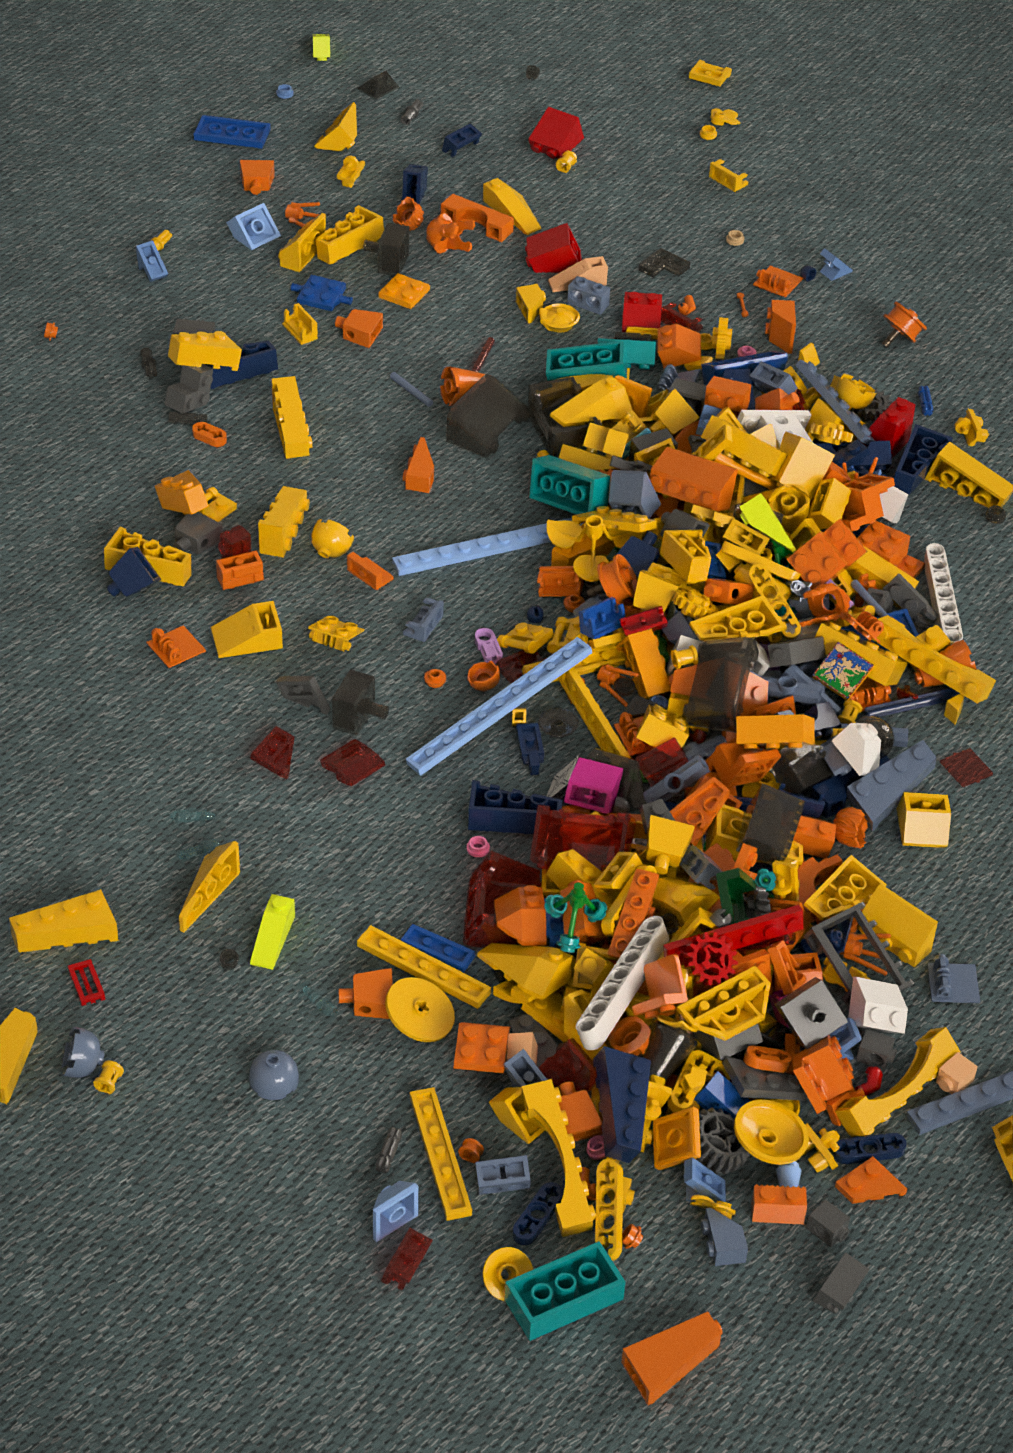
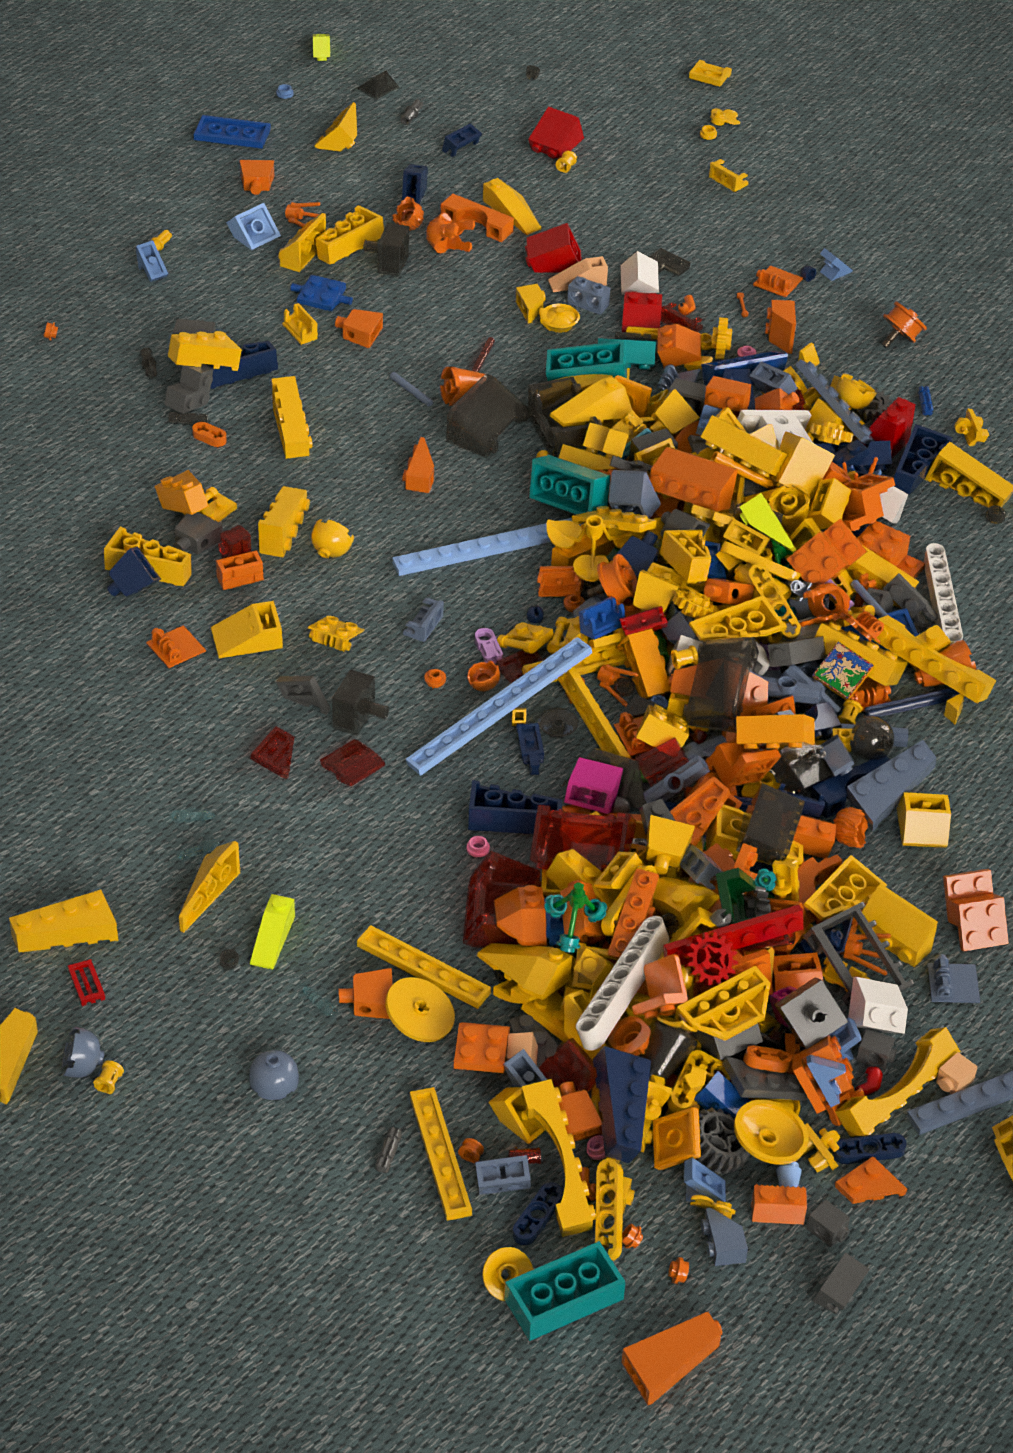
(350, 171): yellow hips -> none
(368, 571): orange panel -> none
(394, 1208): light blue slope -> none
(404, 291): light orange plate -> none
(407, 1258): clear red hinge -> none
(439, 947): blue plate -> none
(533, 1154): none -> clear red pin
(561, 778): white sticker -> none
(639, 274): none -> white slope
(678, 1270): none -> orange plate
(715, 444): yellow hinge -> none
(735, 238): tan plate -> none
(783, 963): orange wing -> none
(823, 1072): none -> medium blue slope
(860, 747): white slope -> none
(904, 693): clear red hand -> none
(966, 767): clear red piece -> none
(975, 910): none -> bracket

